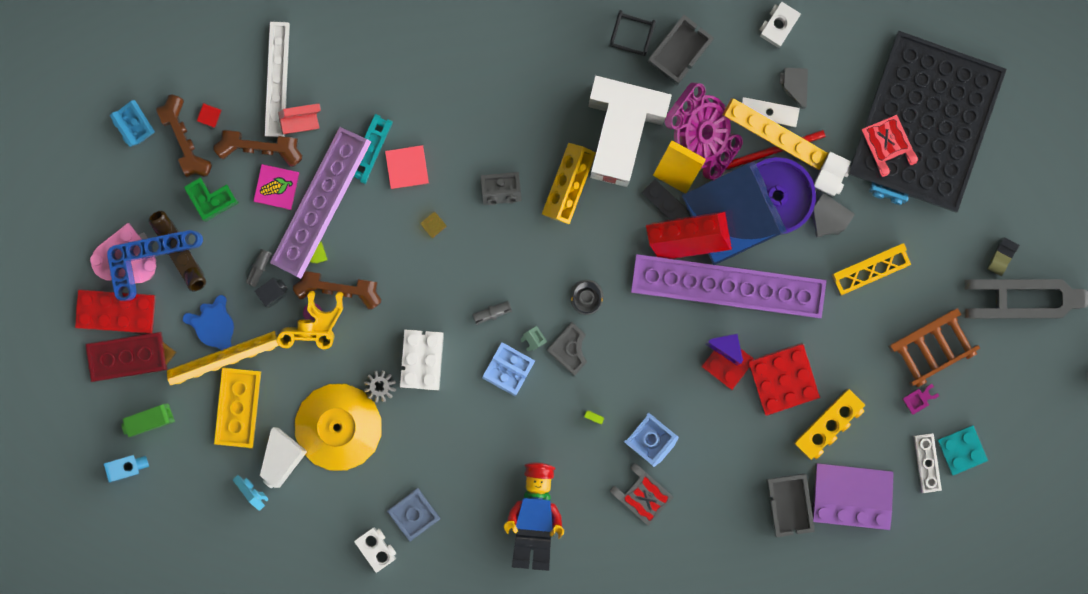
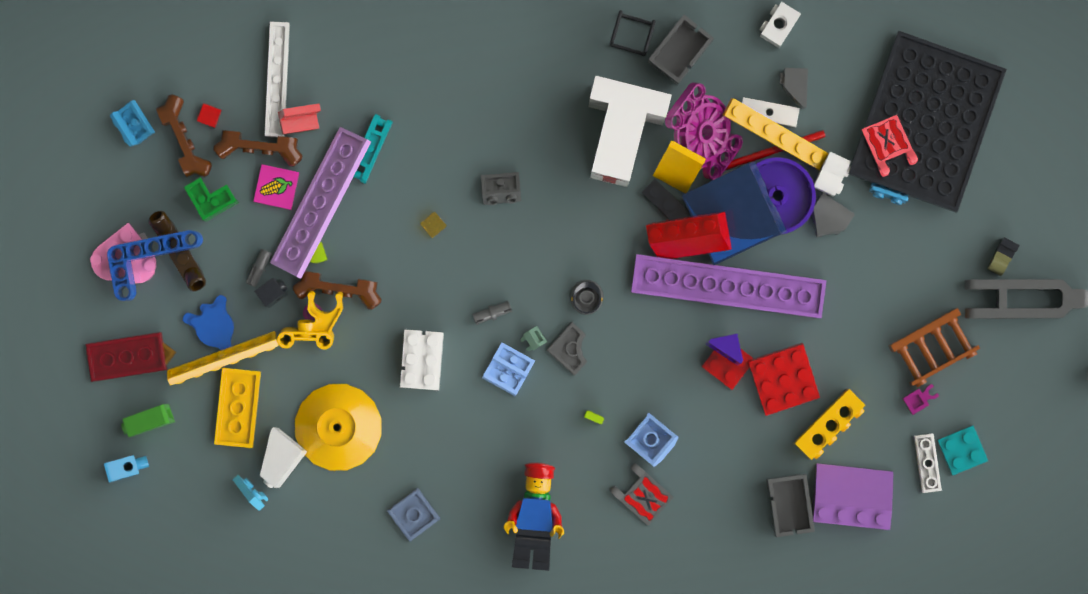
(105, 312): red plate -> none
(371, 552): white brick -> none
(386, 386): light grey gear -> none
(407, 167): coral tile -> none
(568, 183): yellow brick -> none
(869, 262): yellow fence -> none

